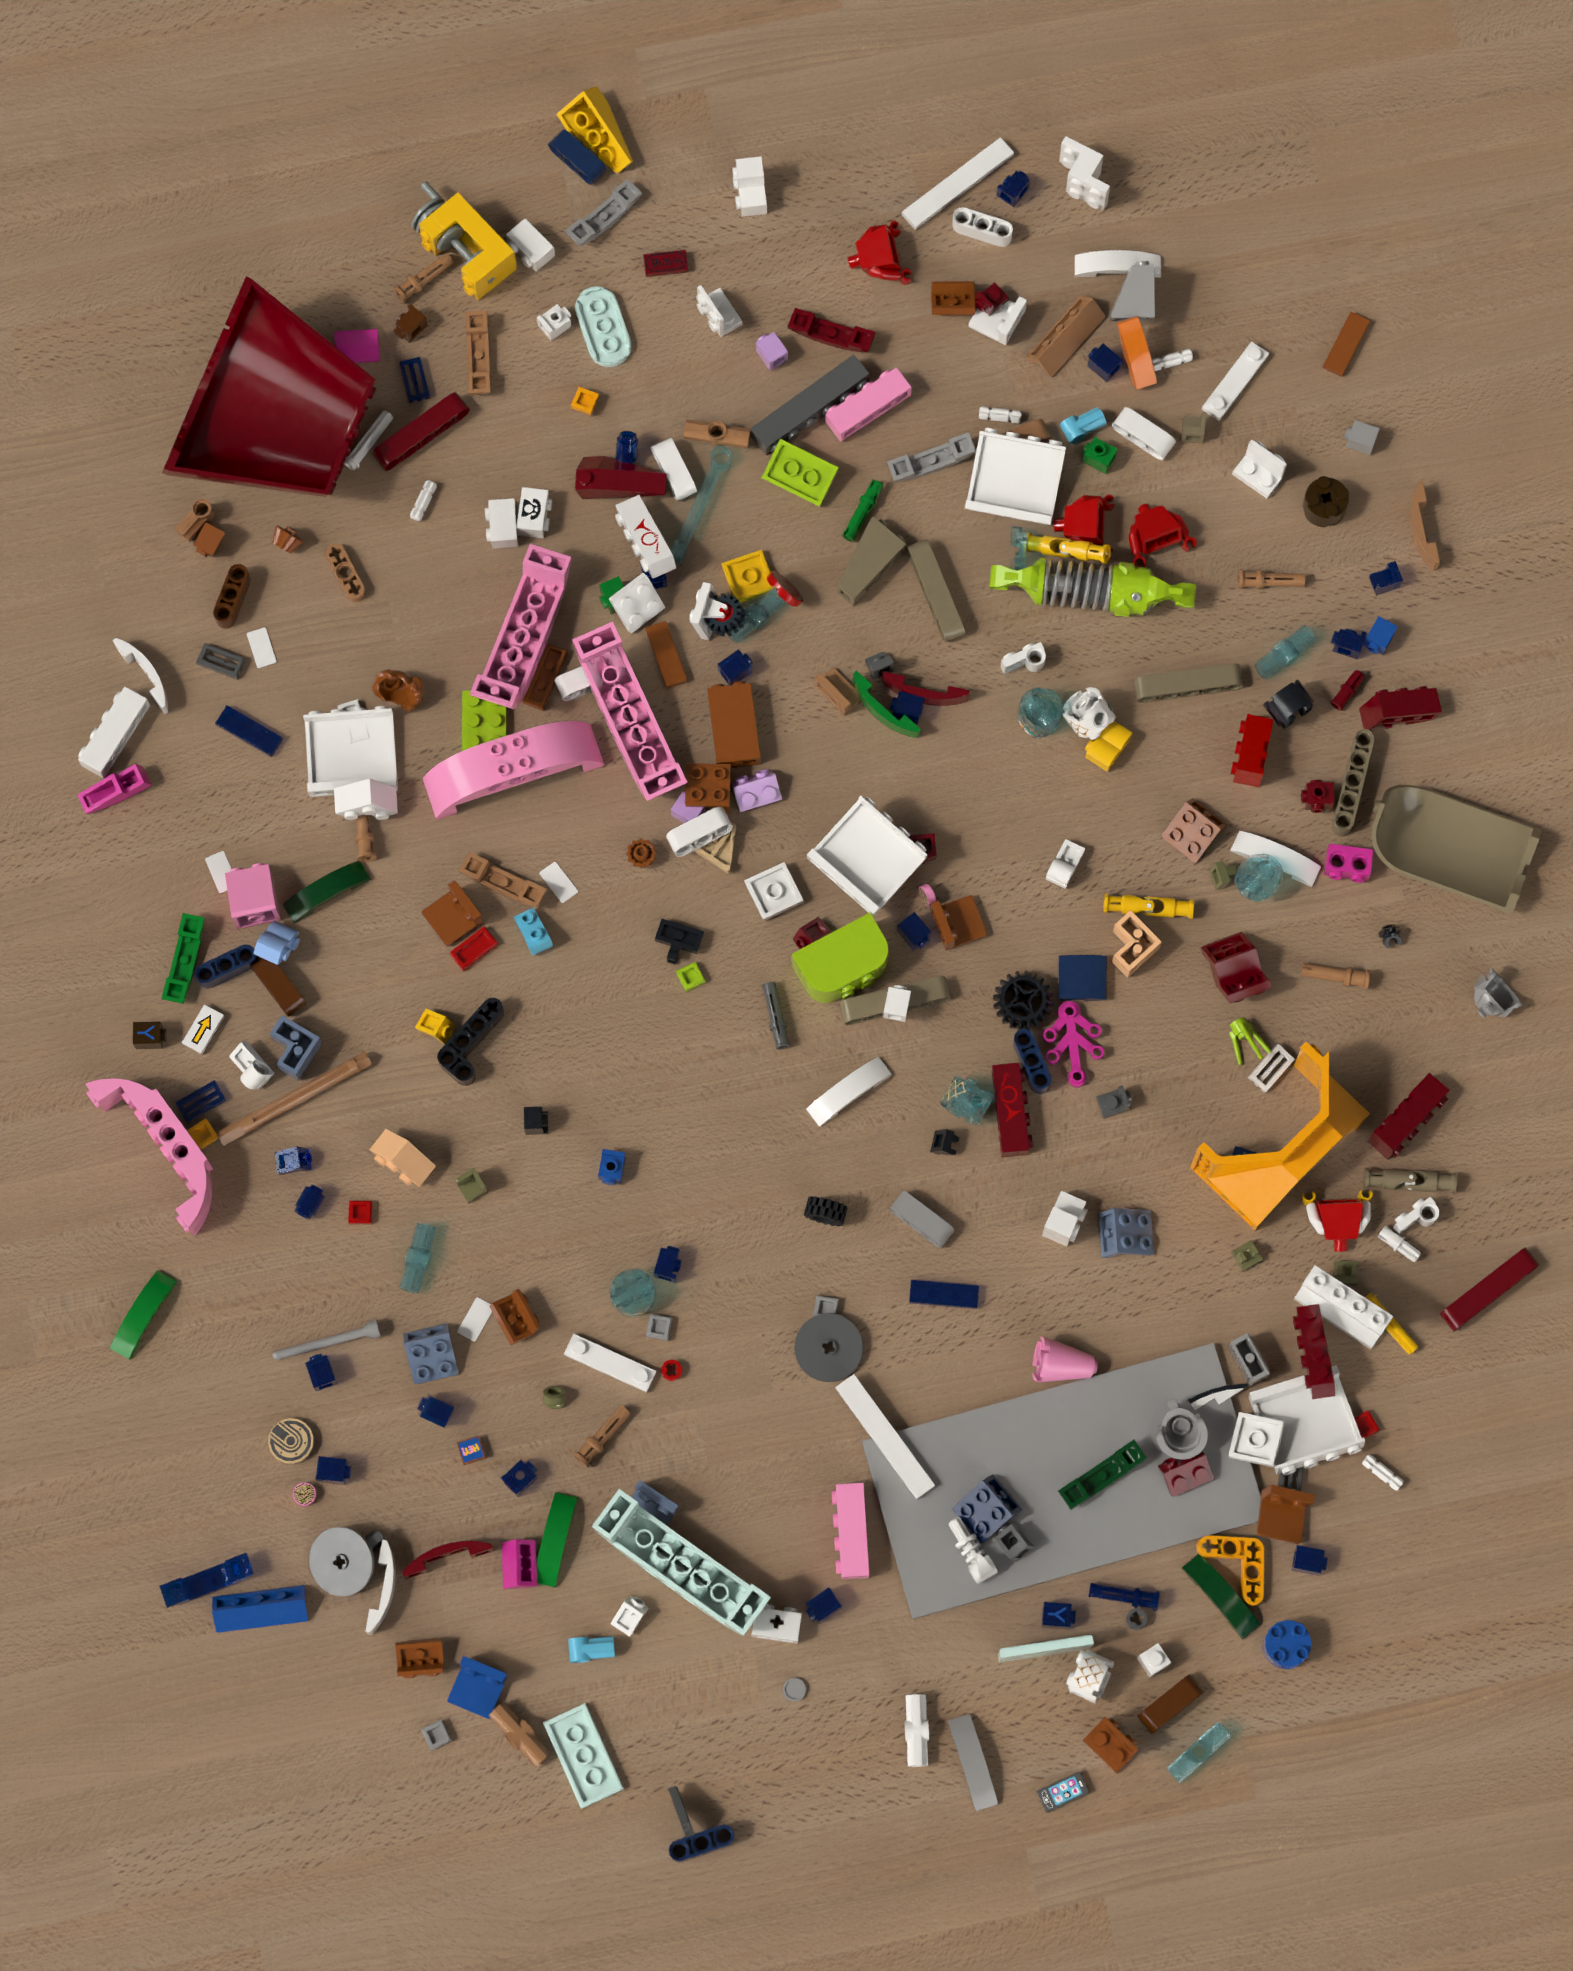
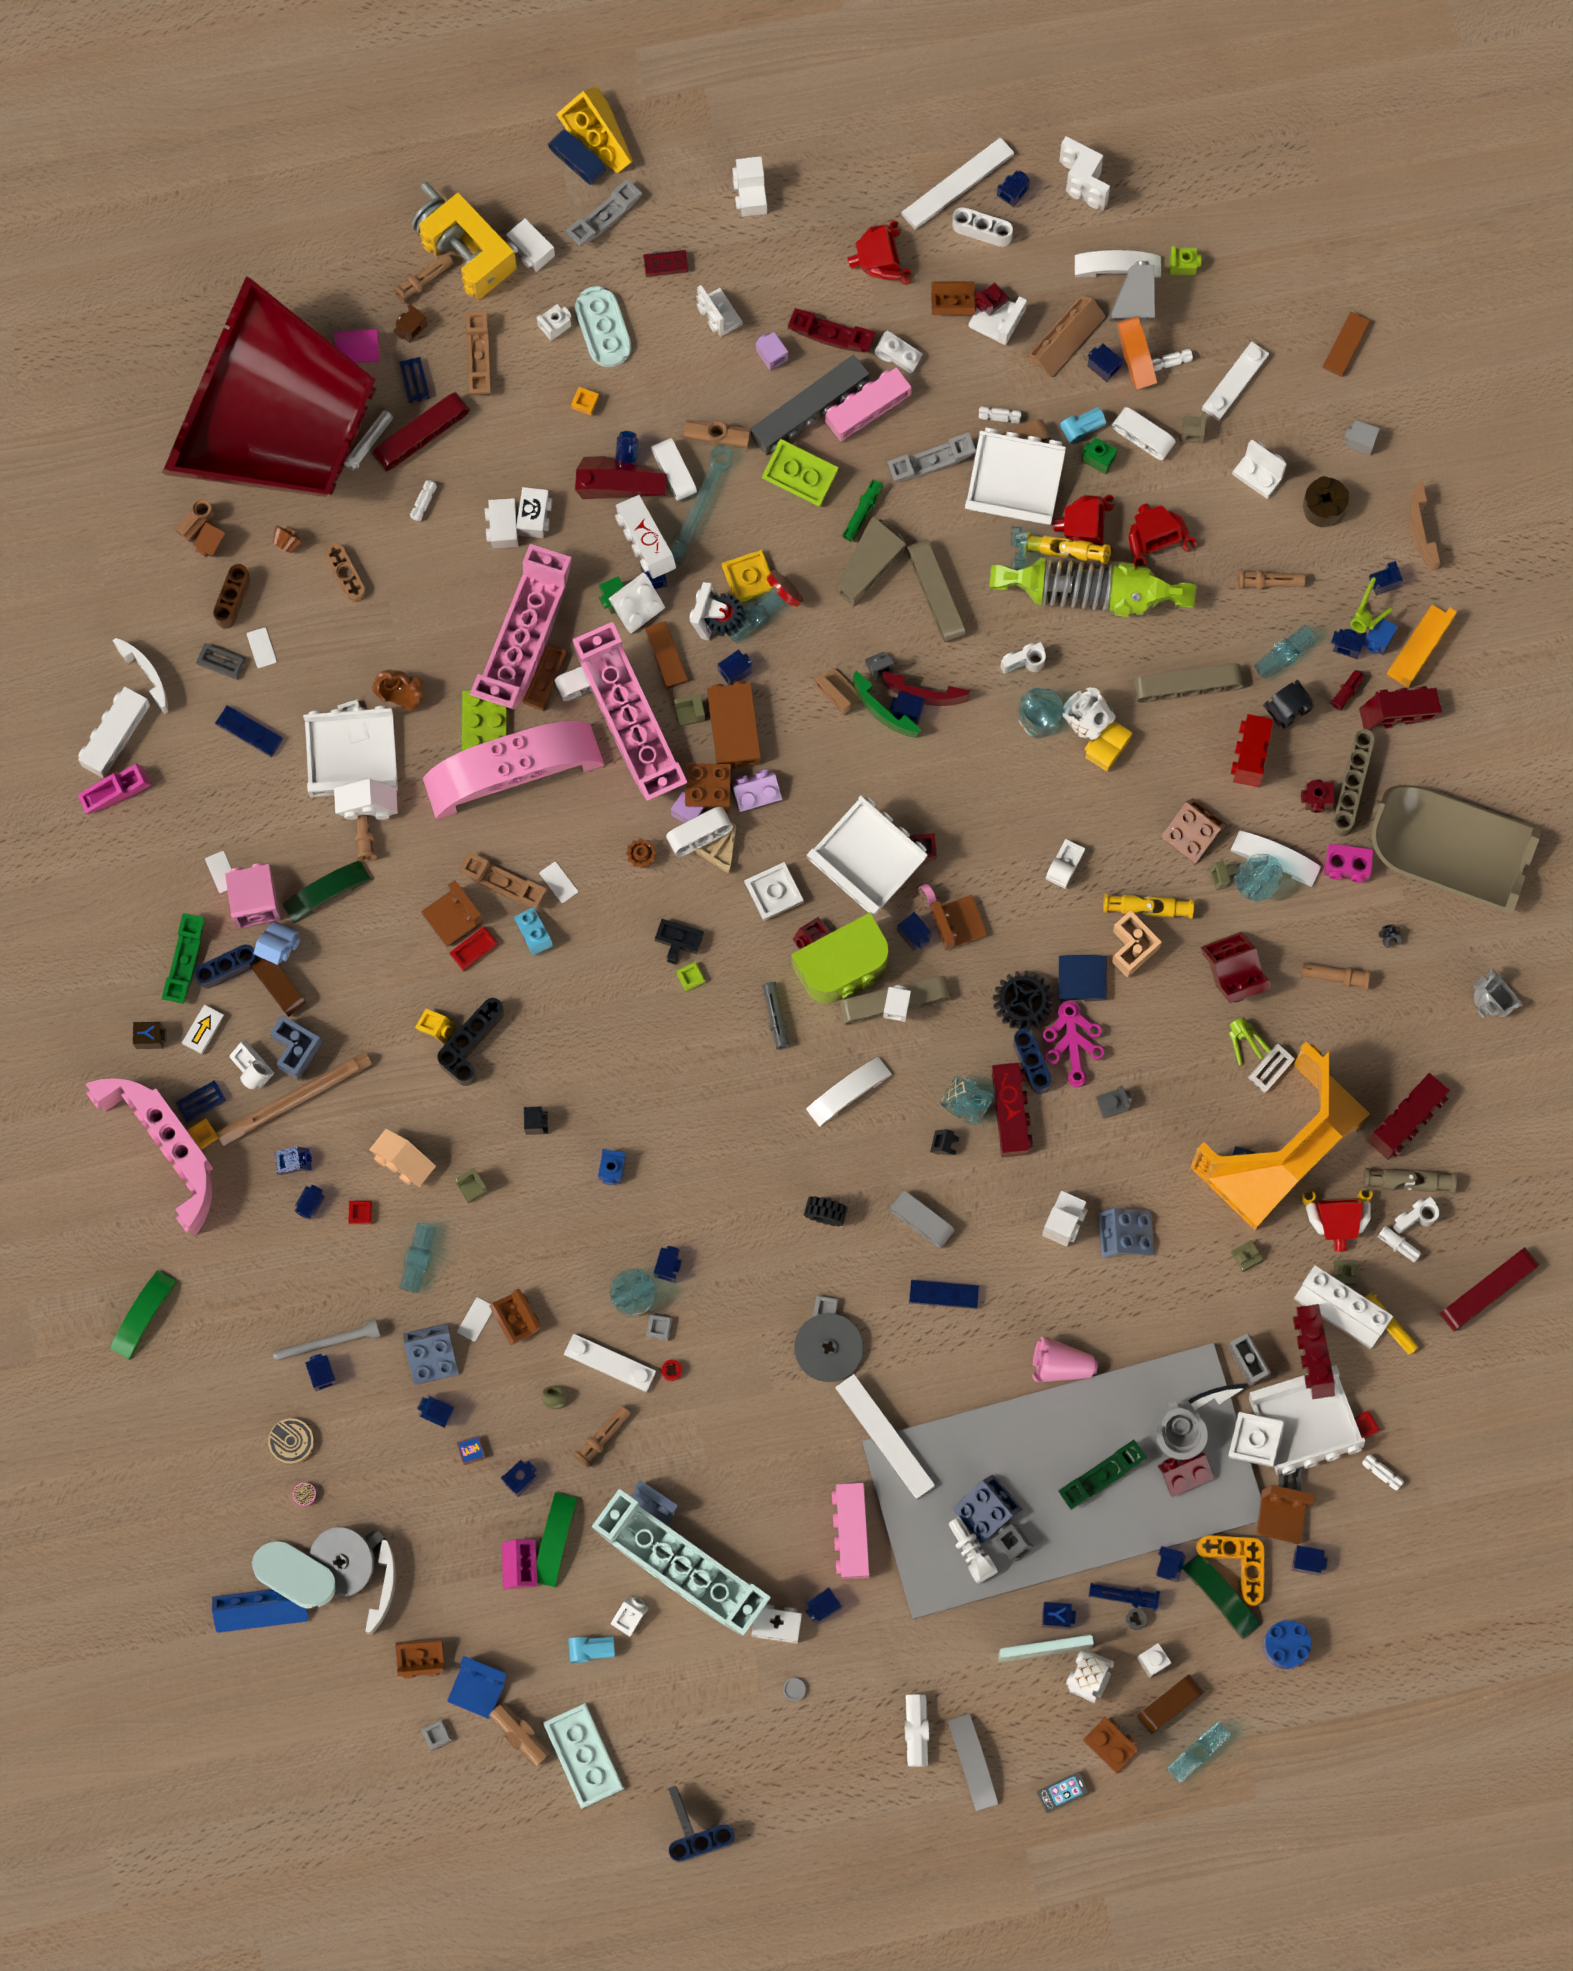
(207, 1581): clear blue slope -> none
(293, 1574): none -> light aqua tile
(333, 1470): clear blue brick -> none
(418, 1565): dark red slope -> none
(689, 710): none -> olive panel
(896, 350): none -> white plate
(1170, 1564): none -> clear blue panel
(1179, 266): none -> lime brick
(1363, 618): none -> lime plant
(1421, 645): none -> light orange panel

